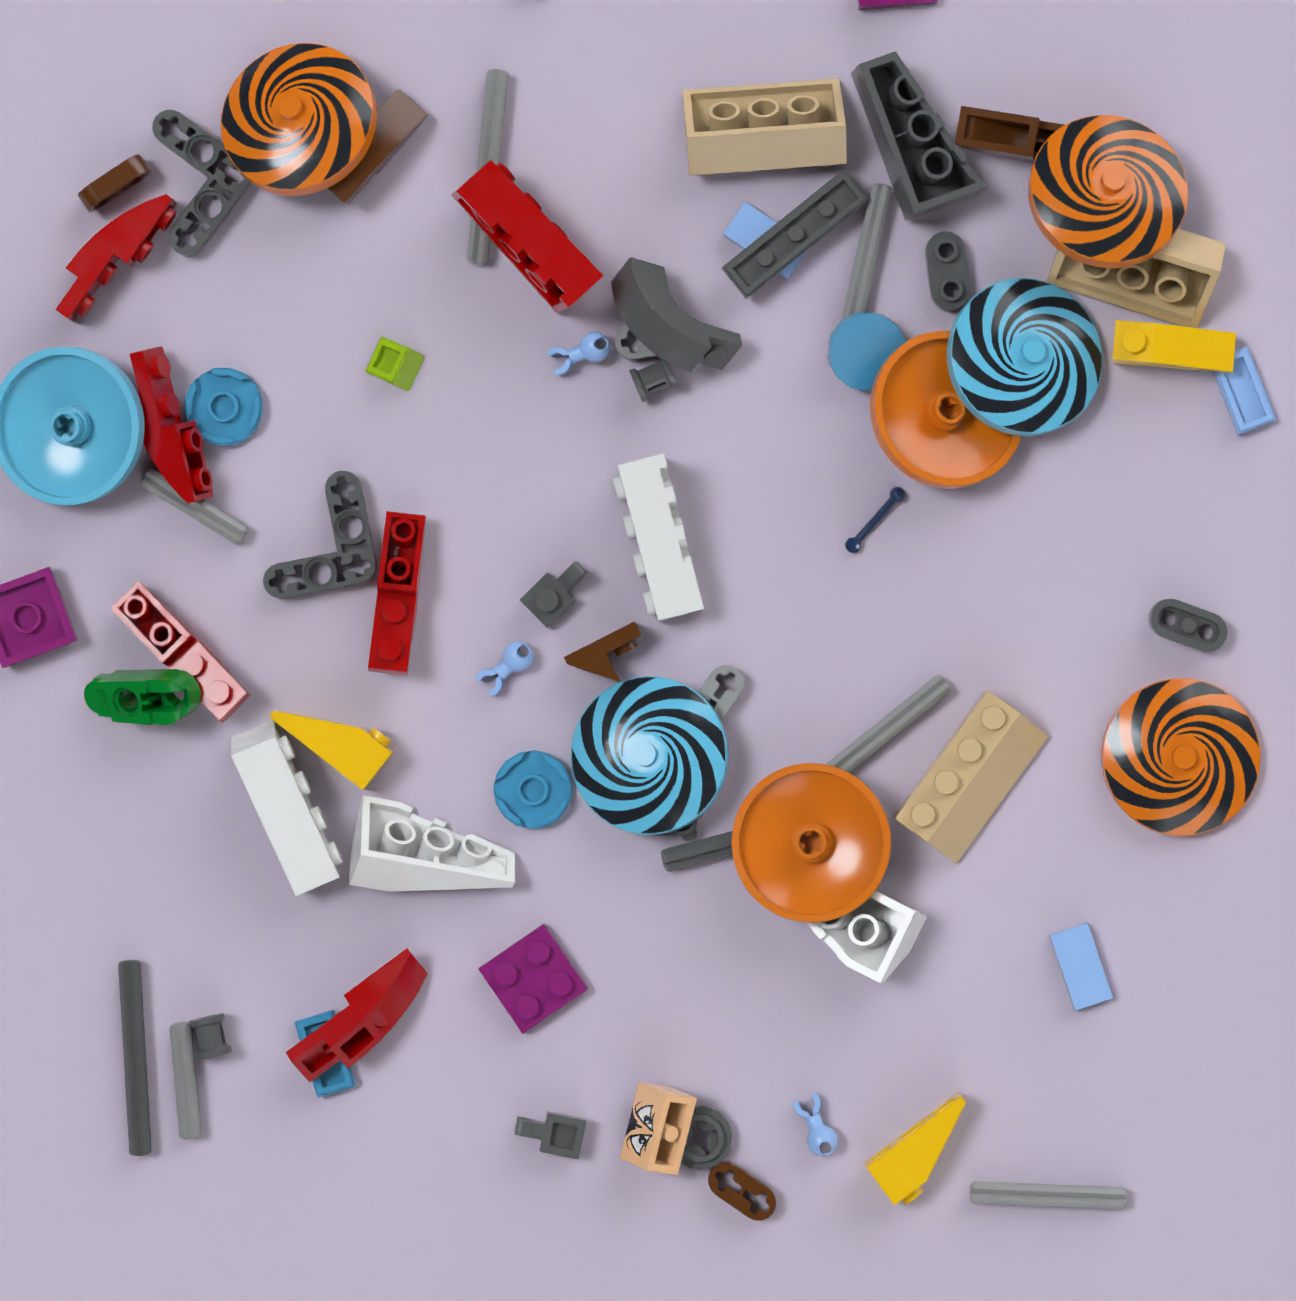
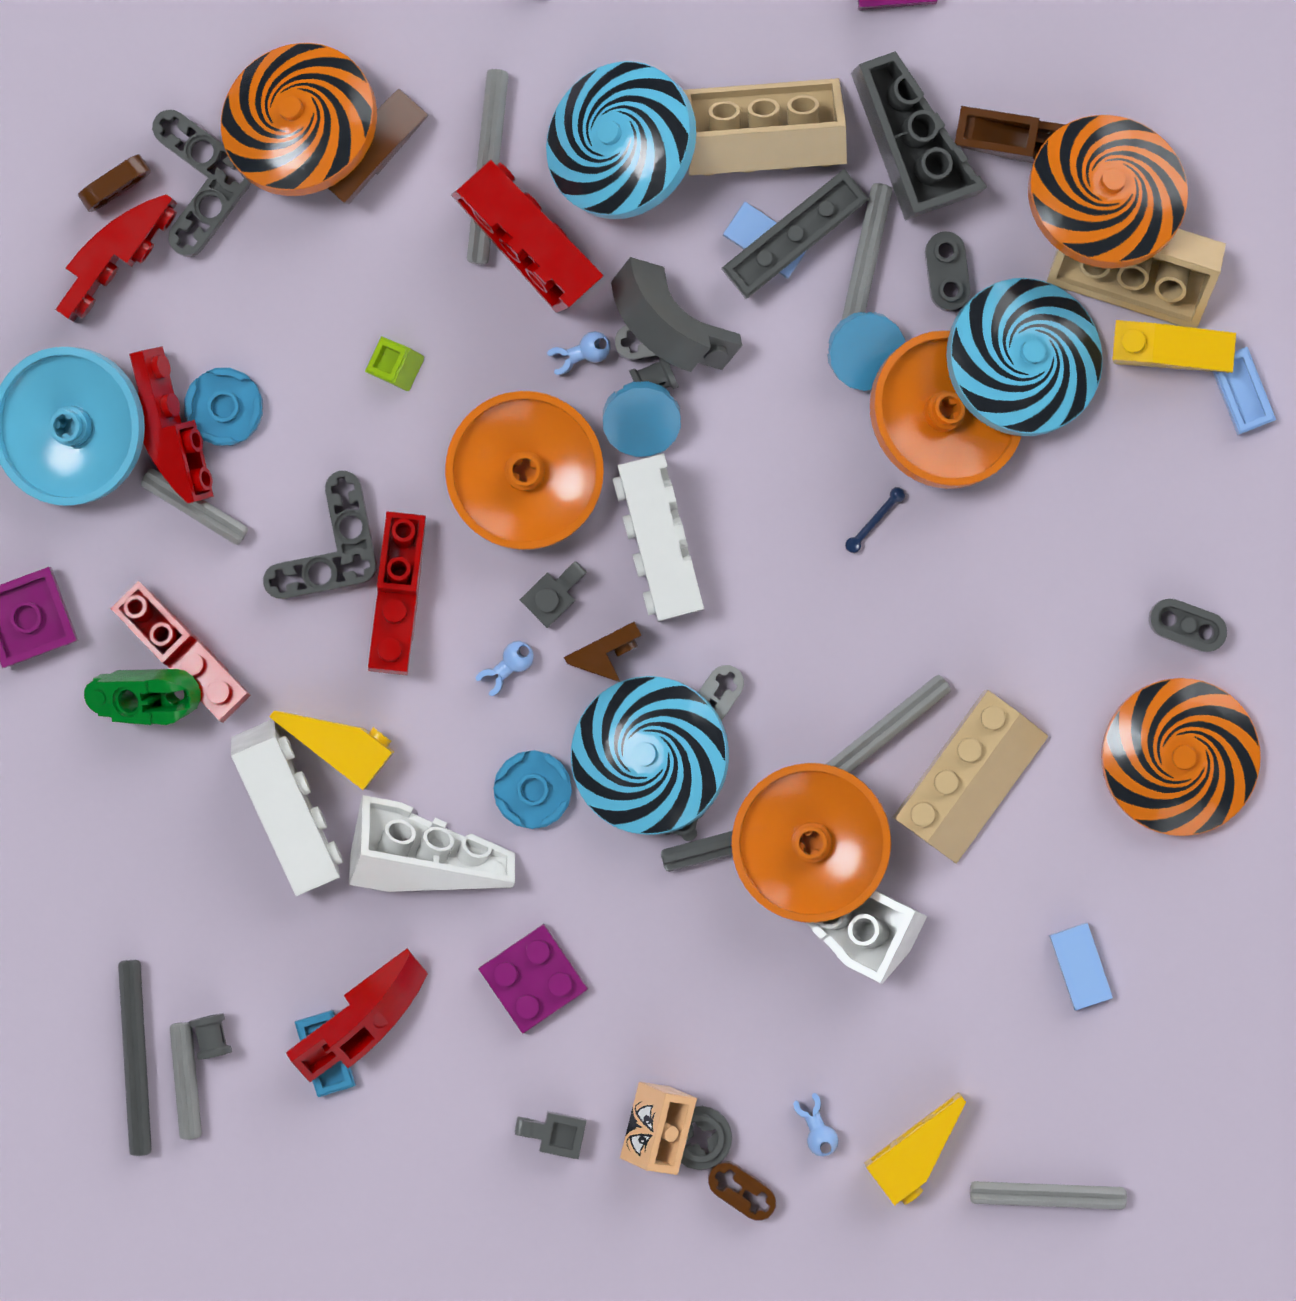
(524, 470): none -> orange dish
(621, 140): none -> dish
(641, 419): none -> dark azure tile

